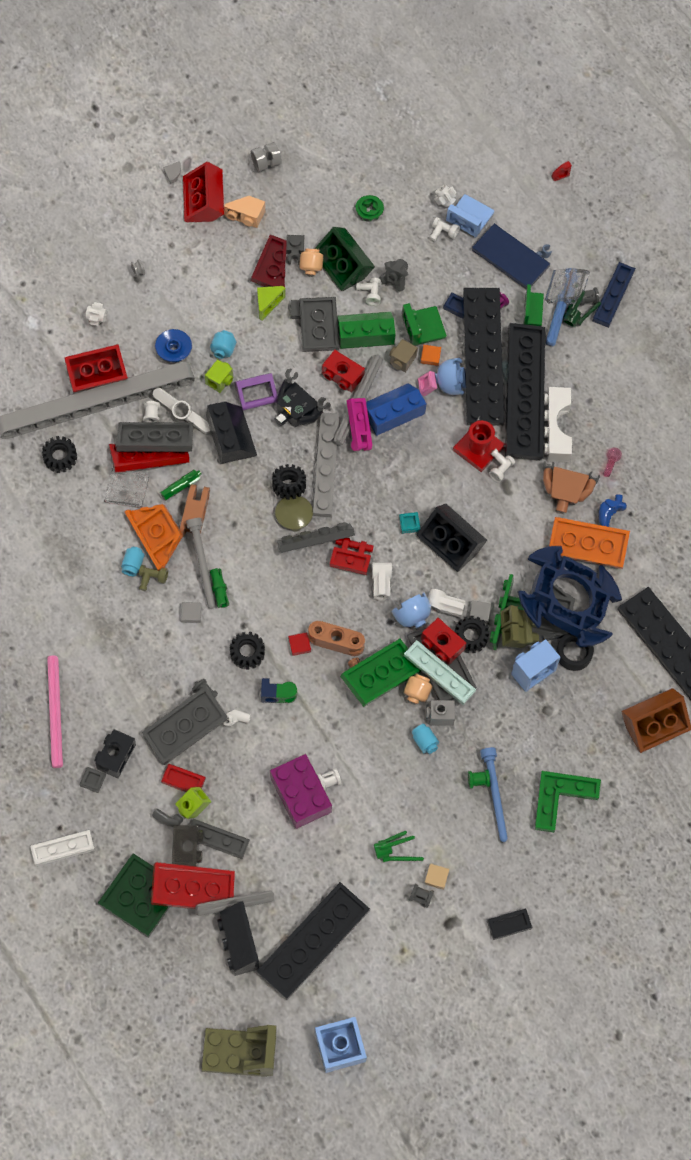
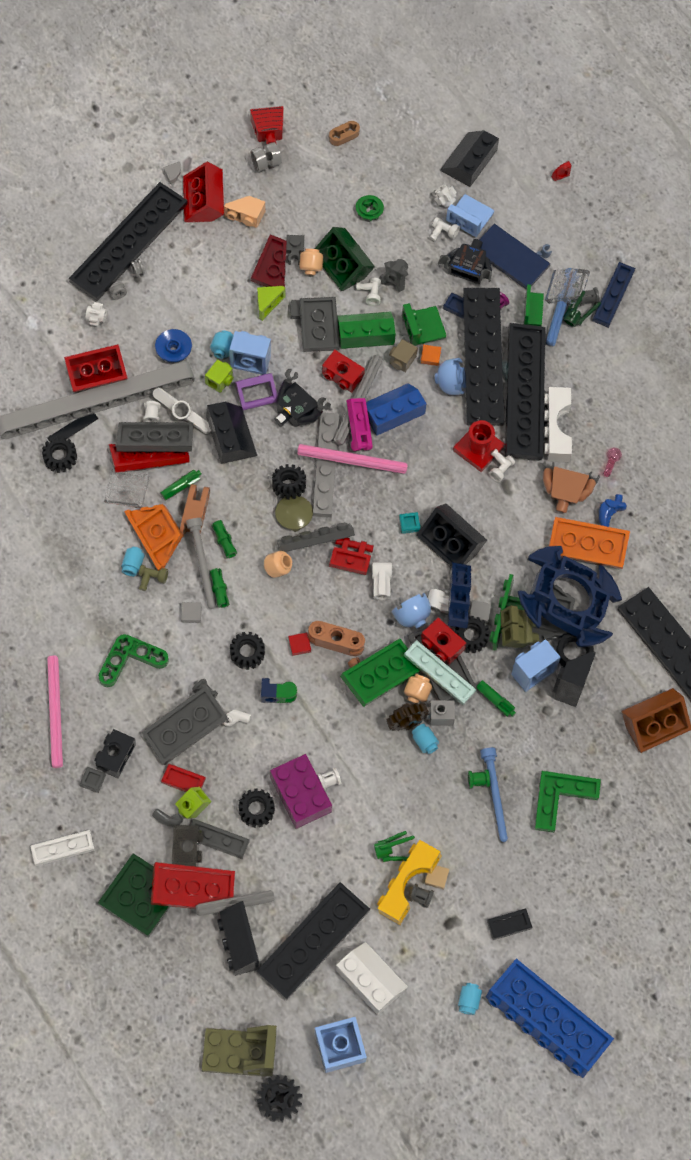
(74, 427): none -> black sticker
(117, 290): none -> light grey bush
(128, 241): none -> black plate
(130, 651): none -> green beam
(224, 539): none -> green pin
(250, 352): none -> light blue brick
(262, 818): none -> black tyre
(268, 123): none -> red torso
(275, 1090): none -> black gear
(277, 564): none -> light nougat head
(345, 134): none -> medium nougat beam
(351, 458): none -> bright pink axle
(371, 978): none -> white slope
(407, 716): none -> dark brown gear
(422, 859): none -> yellow arch
(427, 383): bright pink tile -> none
(459, 595): none -> dark blue slope
(468, 262): none -> torso
(469, 999): none -> medium azure brick
(471, 156): none -> black slope
(496, 699): none -> green piece
(549, 1018): none -> blue bracket
(572, 679): none -> black slope

